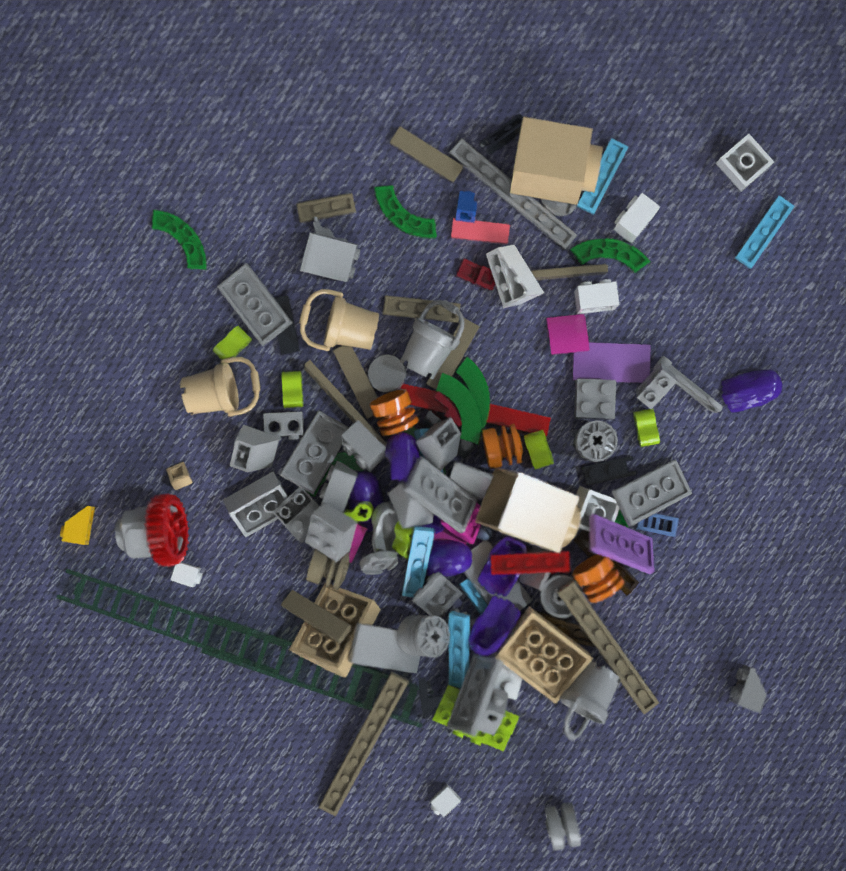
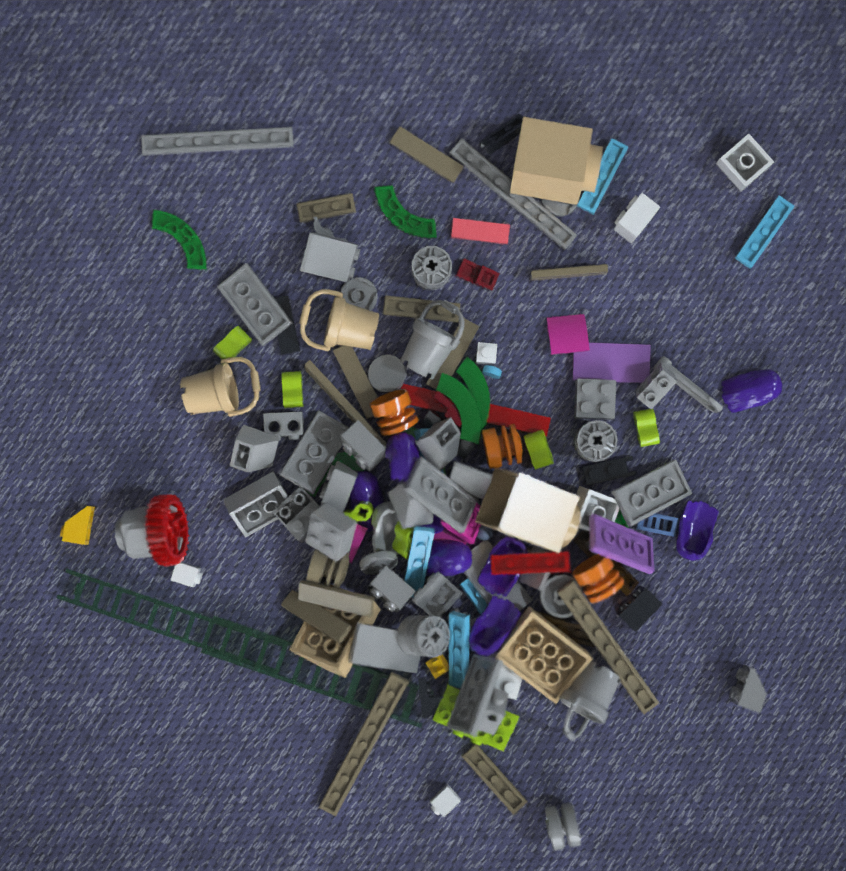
(179, 476): tan slope -> none
(217, 141): none -> light grey tile
(336, 598): none -> dark tan tile
(366, 299): none -> light grey tile
(390, 590): none -> light grey slope
(424, 276): none -> light grey wheel
(438, 665): none -> yellow tile
(466, 207): blue brick -> none
(486, 353): none -> white brick
(492, 371): none -> medium azure tile
(494, 778): none -> dark tan tile
(512, 276): white wedge -> none
(596, 297): white brick -> none
(610, 249): green tile -> none
(639, 608): none -> black brick
(696, 530): none -> dark purple hair

